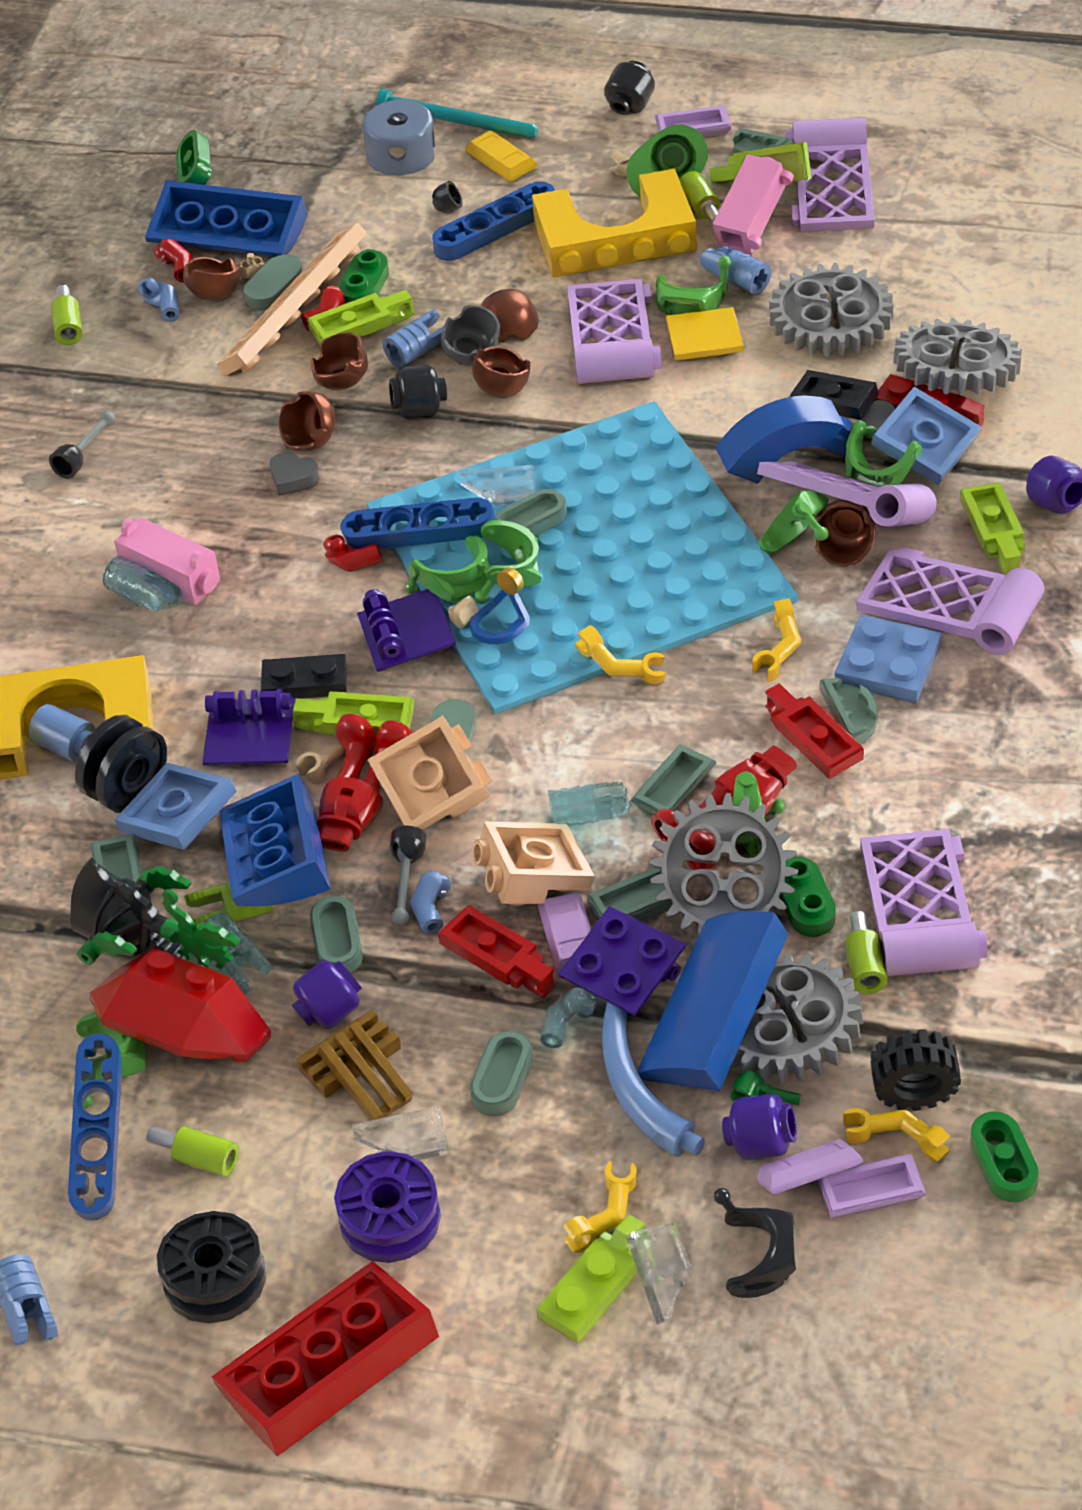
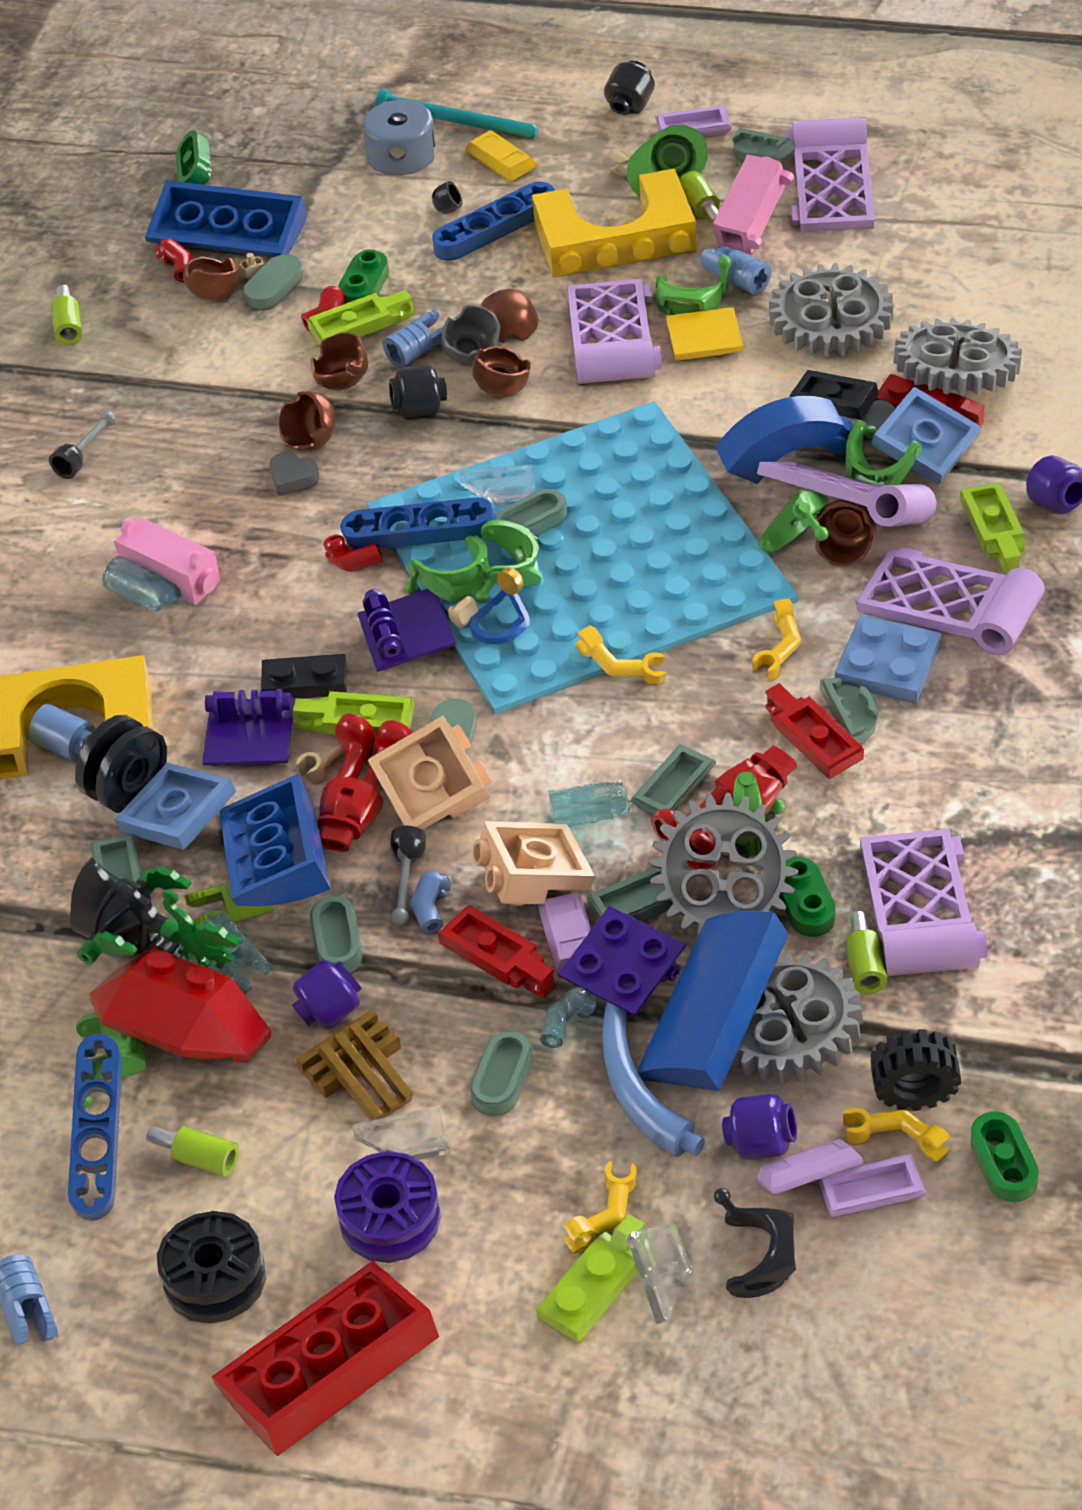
(162, 296): medium blue arm -> none
(285, 307): light nougat plate -> none
(752, 1084): green hand -> none
(792, 156): lime hinge -> none

